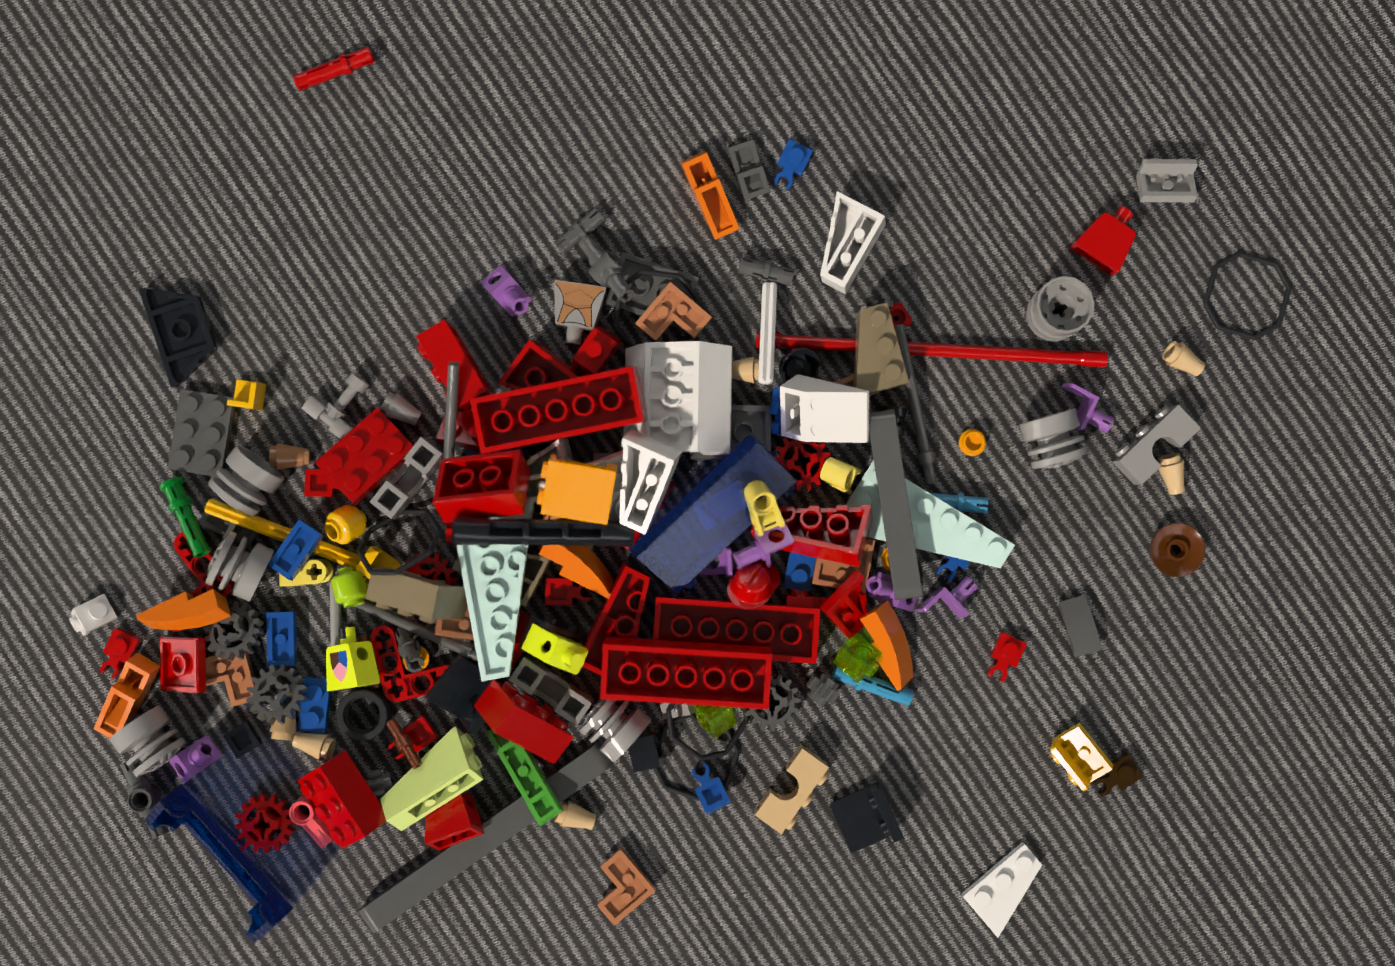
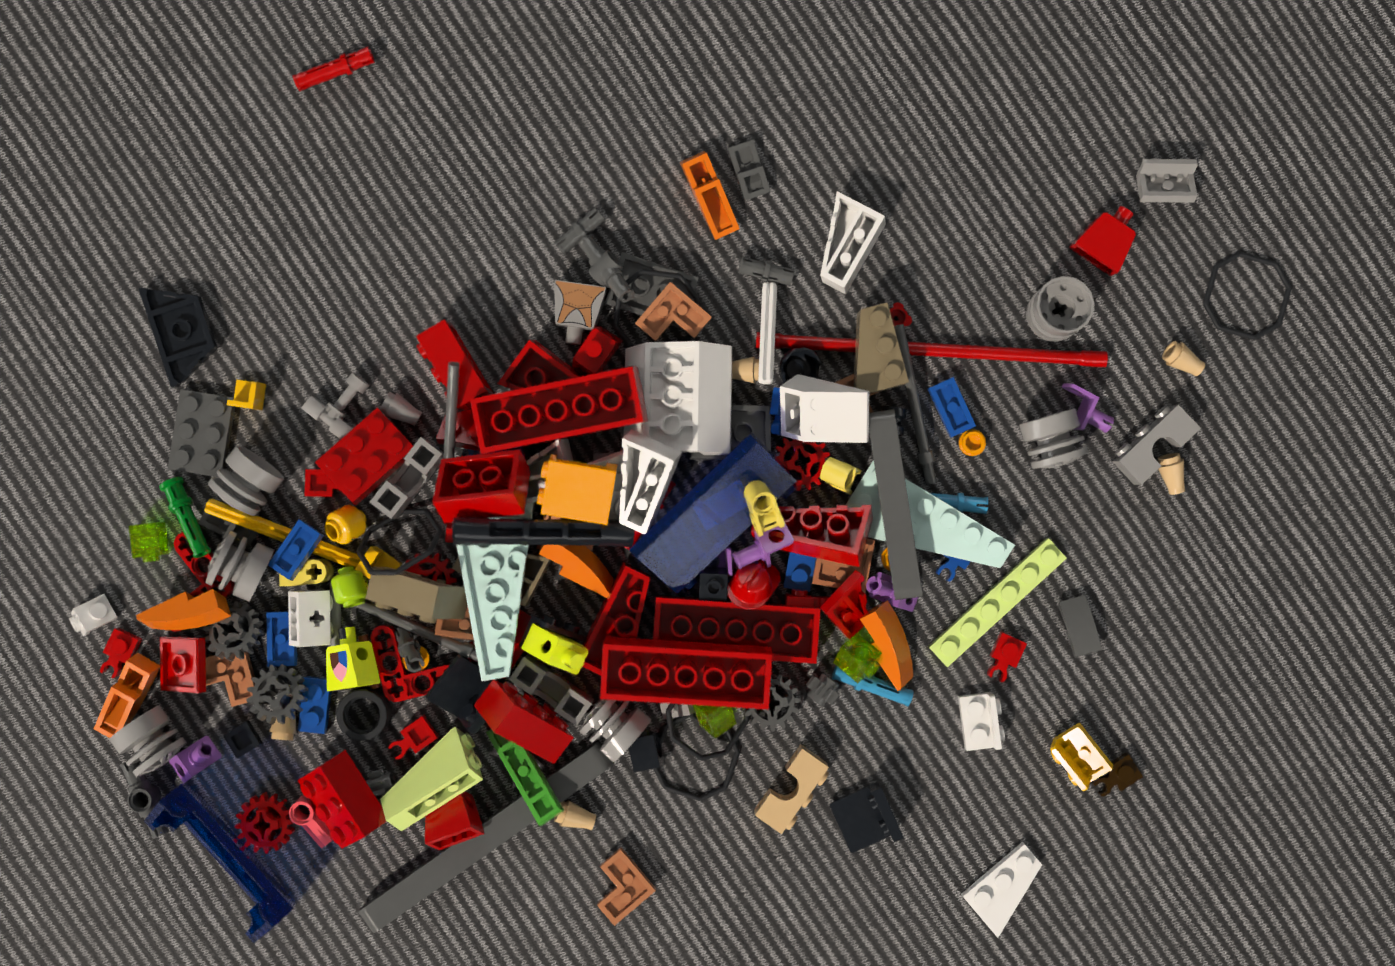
(149, 541): none -> clear neon green brick
(288, 456): medium nougat cone -> none
(303, 605): none -> white brick
(317, 745): tan cone -> none
(404, 743): copper bar -> none
(507, 292): medium lavender bracket -> none
(561, 592): red plate -> none
(711, 792): blue plate -> none
(713, 584): none -> black brick
(793, 161): blue plate -> none
(951, 407): none -> blue plate
(952, 599): medium lavender bracket -> none
(980, 721): none -> white bracket
(997, 602): none -> yellowish green plate
(1190, 550): reddish brown dish -> none

